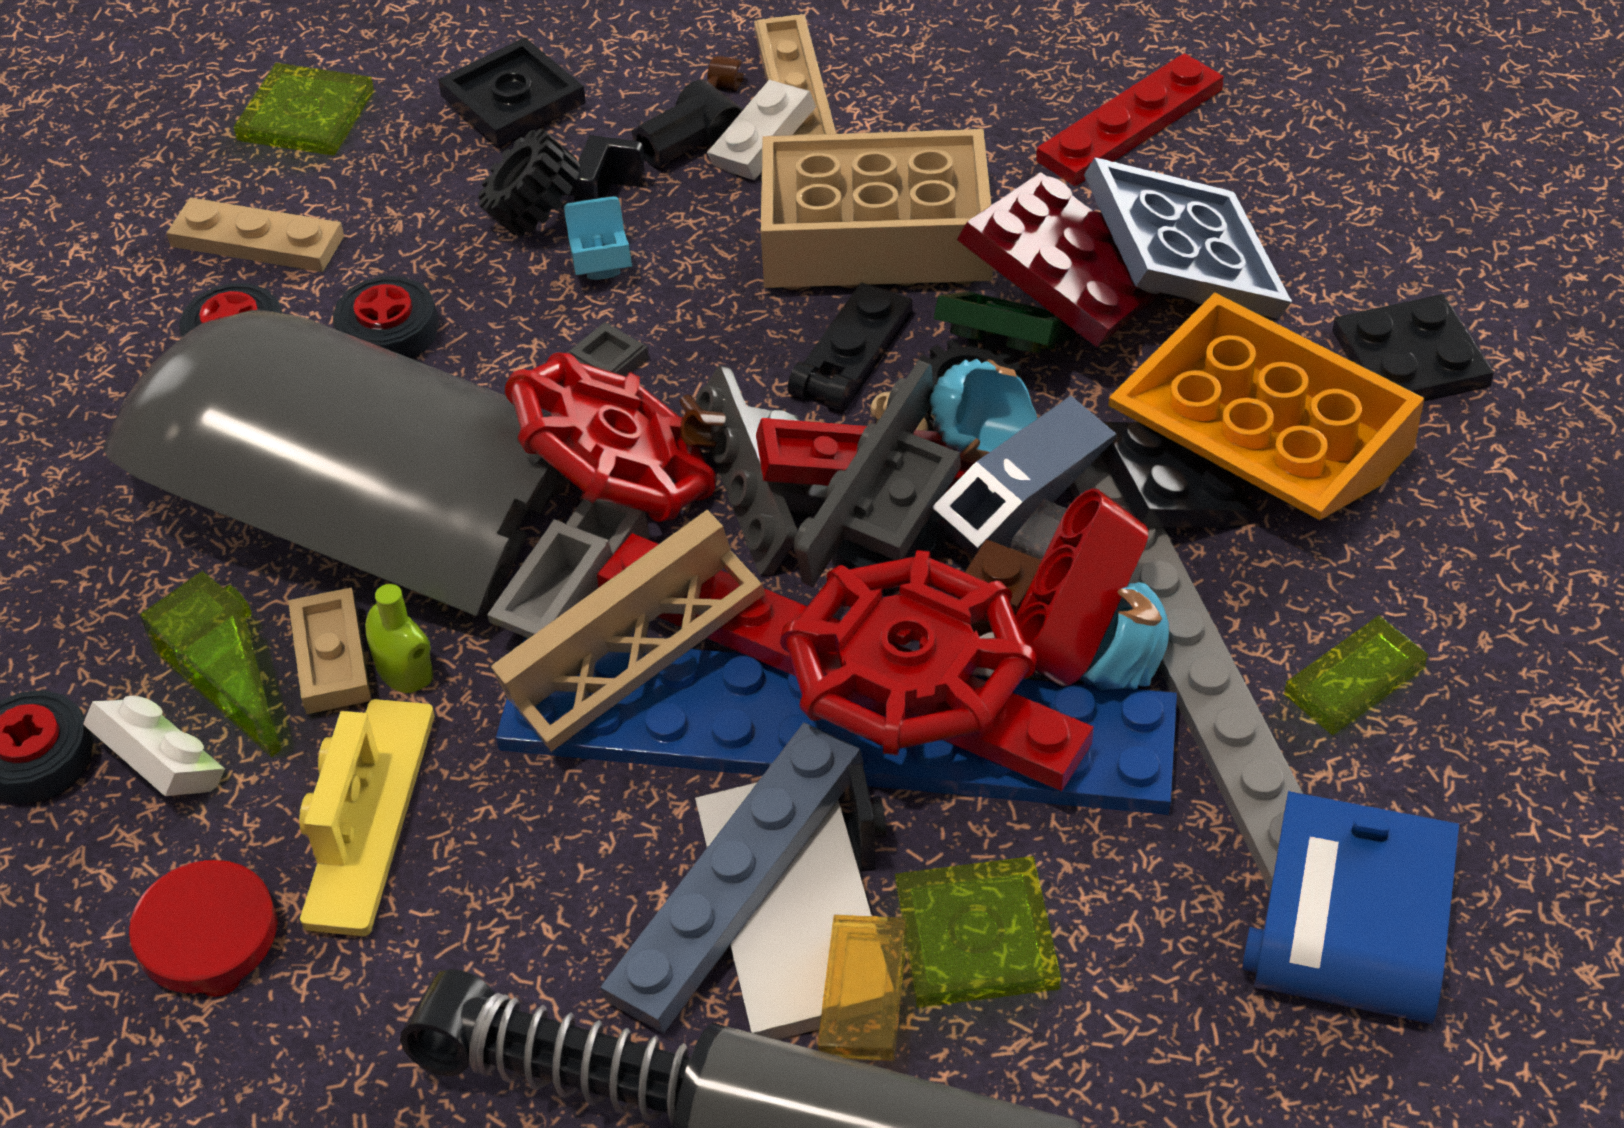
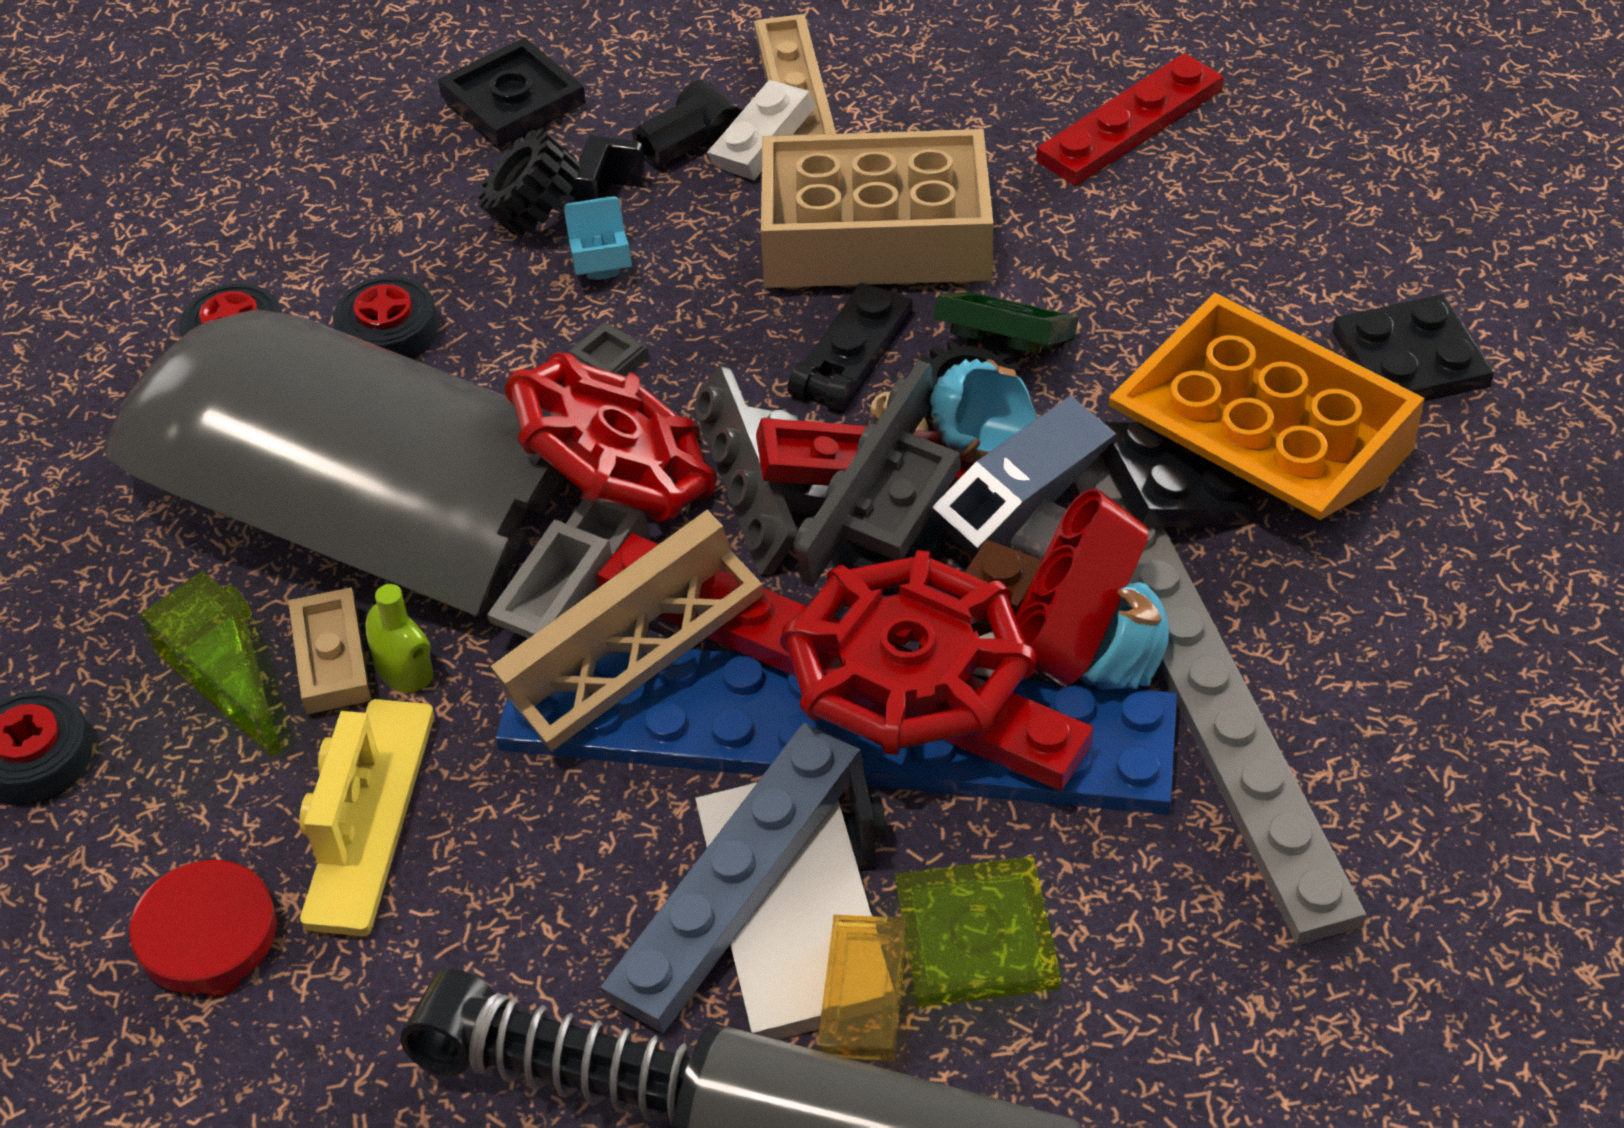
(154, 746): white plate -> none
(255, 234): tan plate -> none
(304, 109): clear neon green tile -> none
(697, 423): reddish brown hand -> none
(724, 74): reddish brown hand -> none
(1058, 256): dark red plate -> none
(1185, 238): sand blue plate -> none
(1355, 674): clear neon green tile -> none
(1357, 908): blue door -> none

